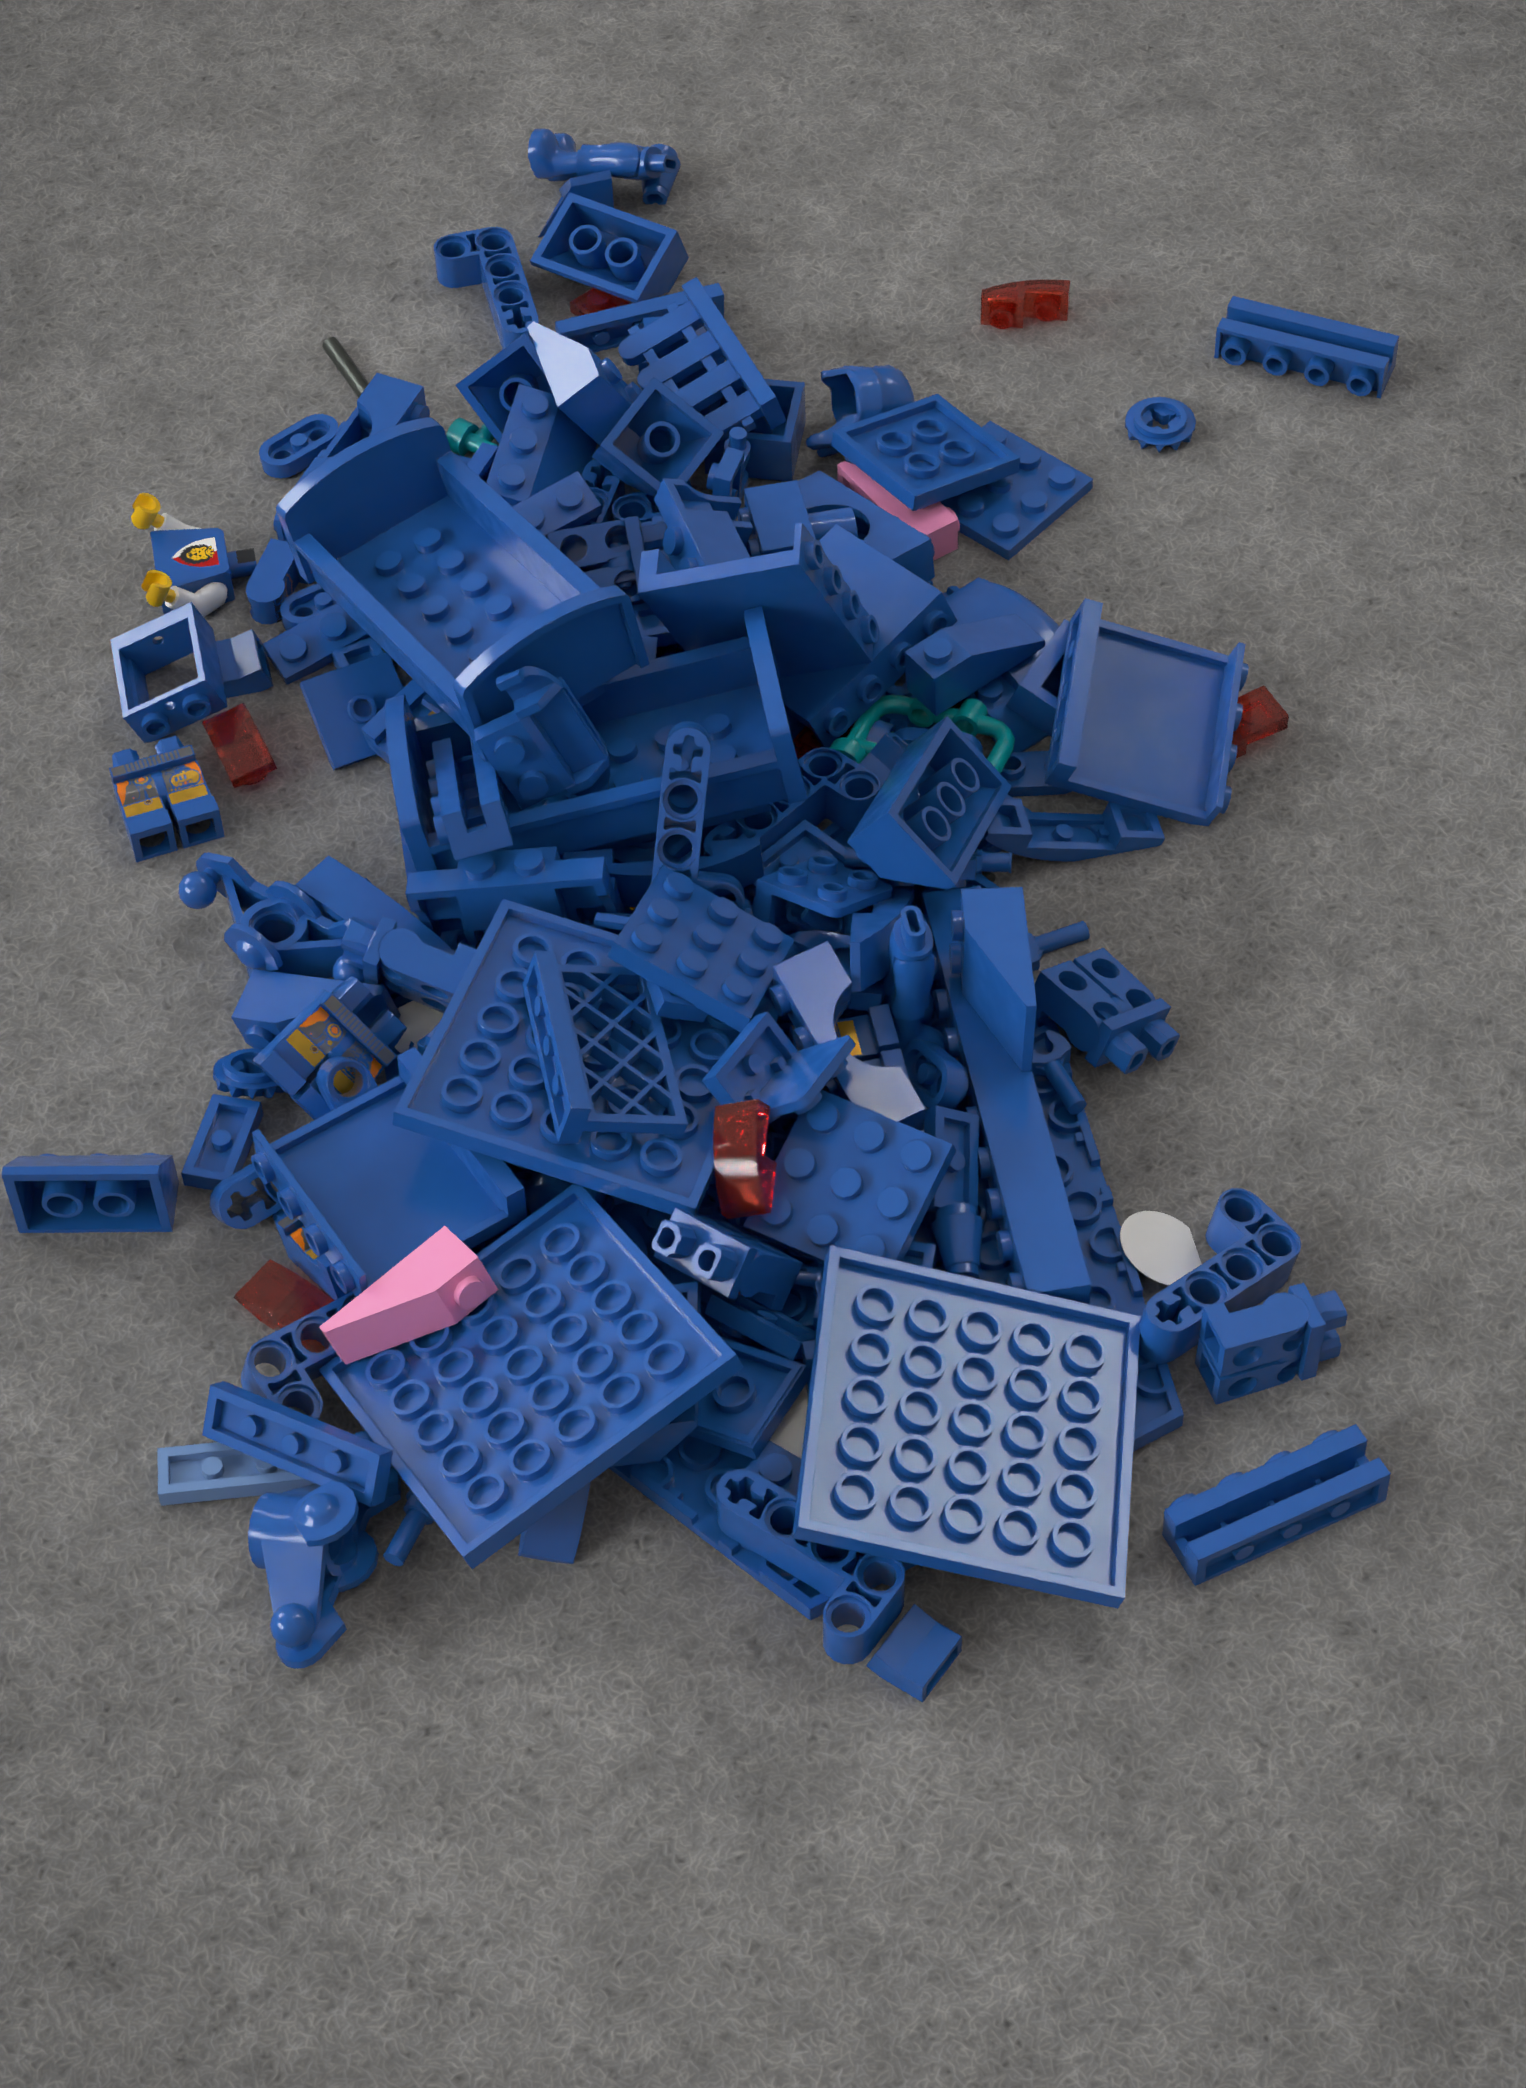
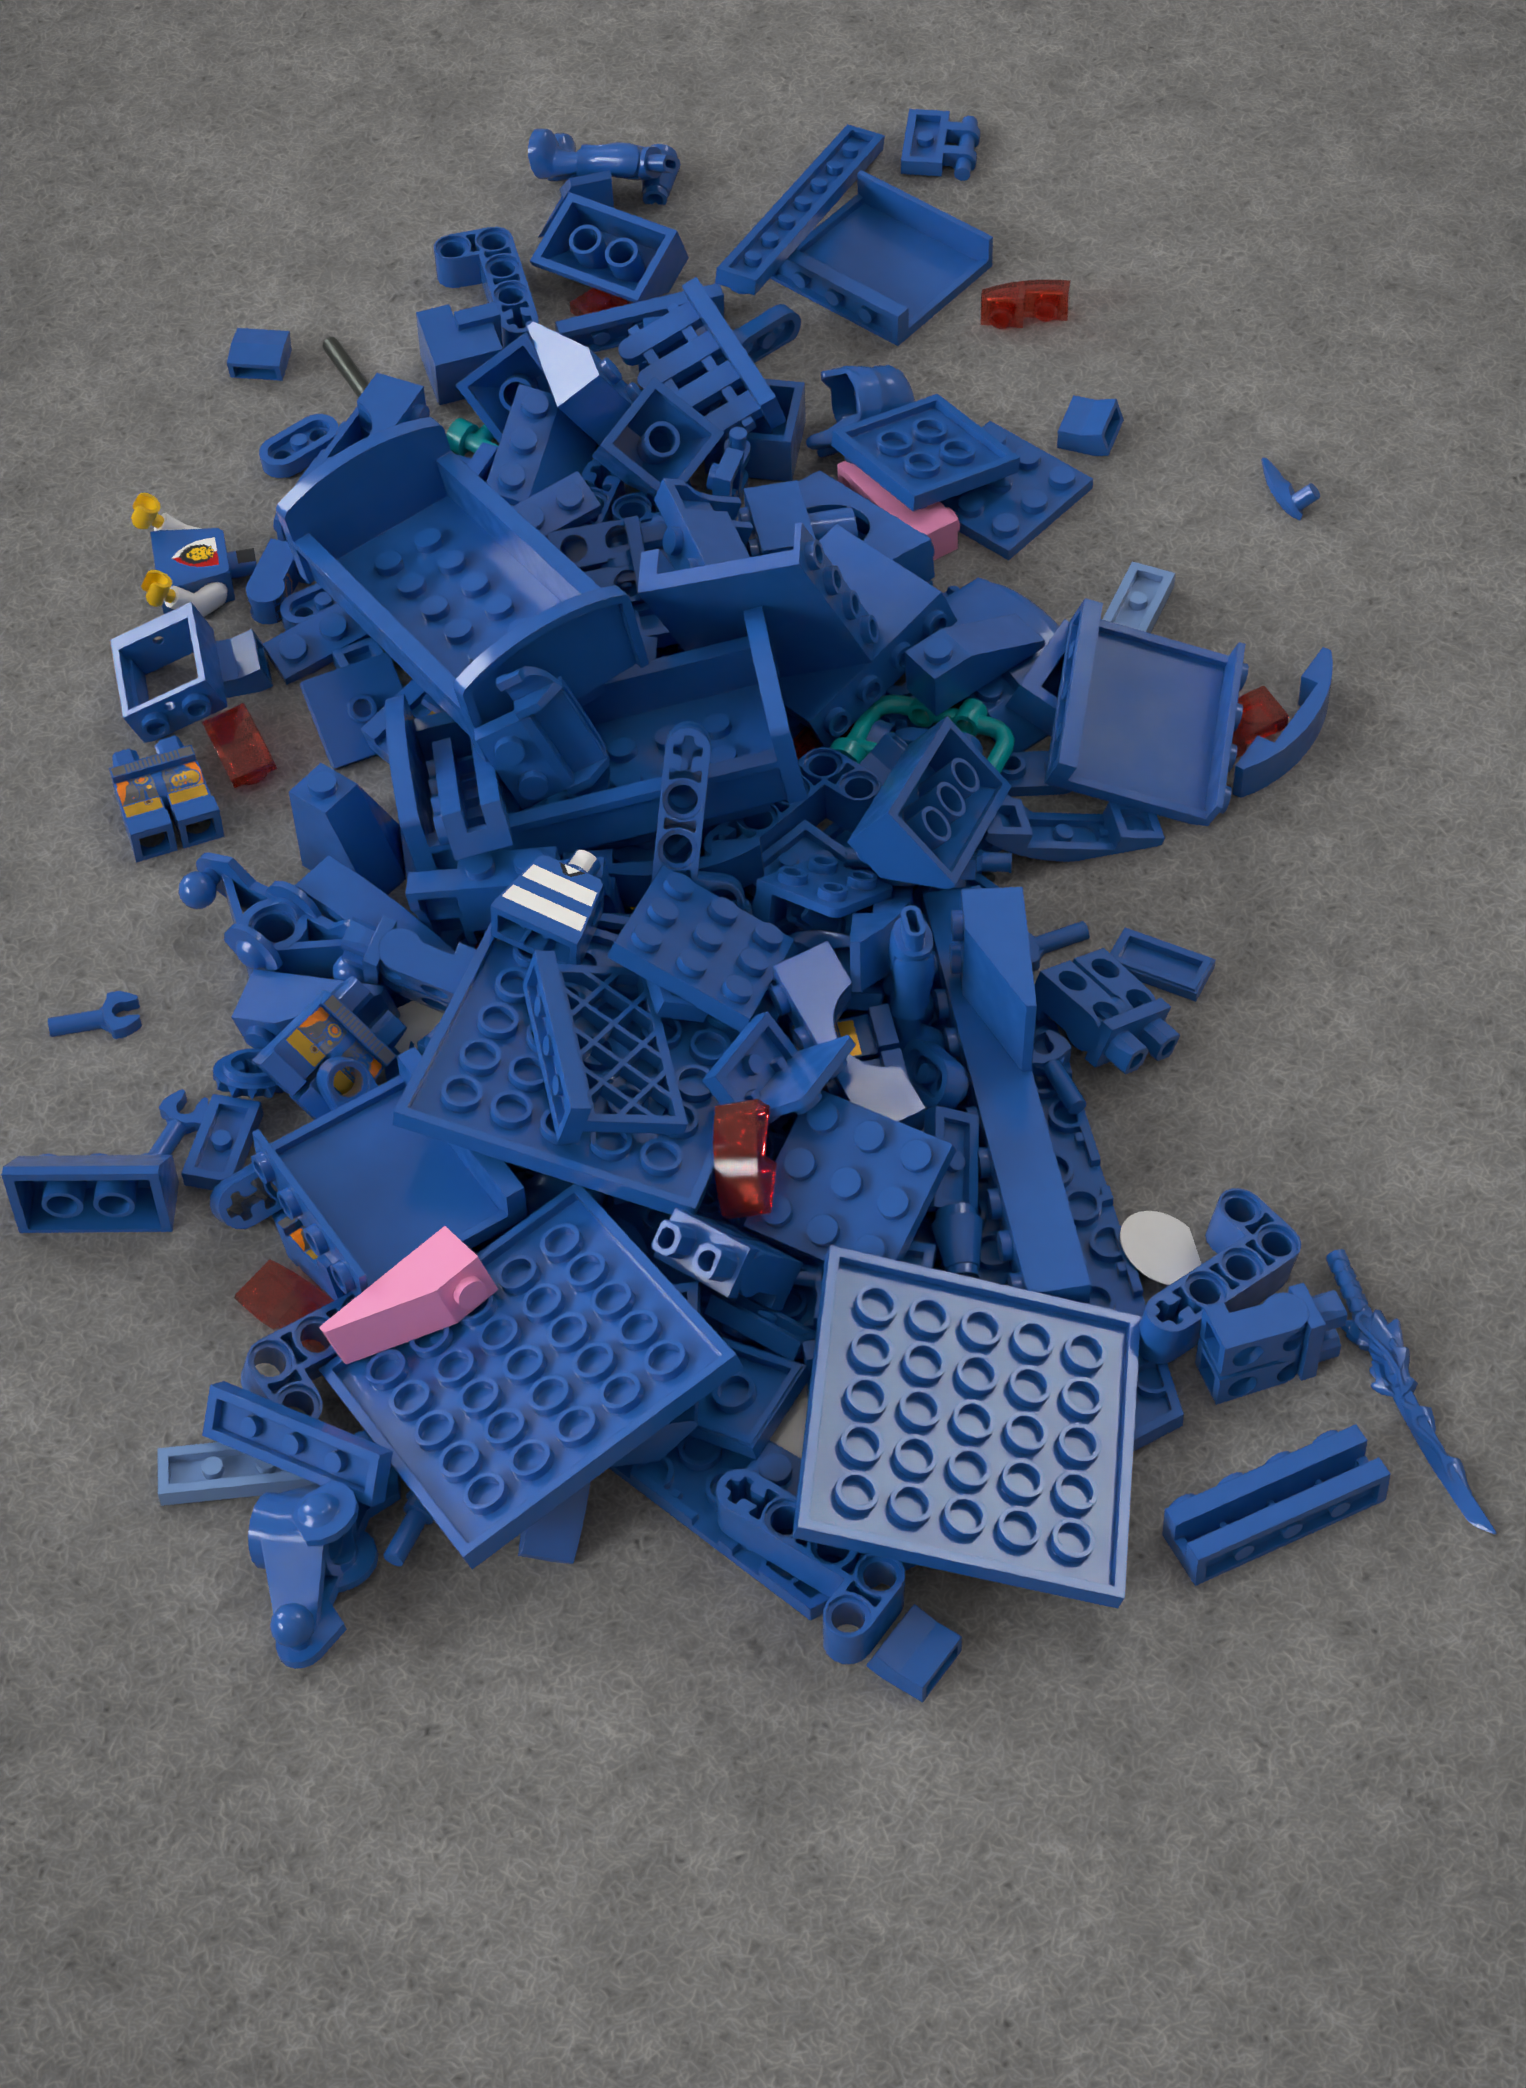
(104, 1018): none -> blue bar
(177, 1123): none -> blue bar
(259, 354): none -> blue piece
(346, 823): none -> blue slope
(457, 345): none -> blue plate
(552, 907): none -> blue torso
(769, 331): none -> blue plate
(799, 210): none -> blue plate
(887, 260): none -> blue panel
(926, 145): none -> blue plate
(1090, 426): none -> blue piece
(1141, 597): none -> medium blue plate
(1163, 964): none -> blue tile
(1166, 411): blue gear -> none
(1269, 760): none -> blue slope
(1282, 490): none -> blue bar
(1306, 345): blue brick -> none
(1392, 1378): none -> blue sword

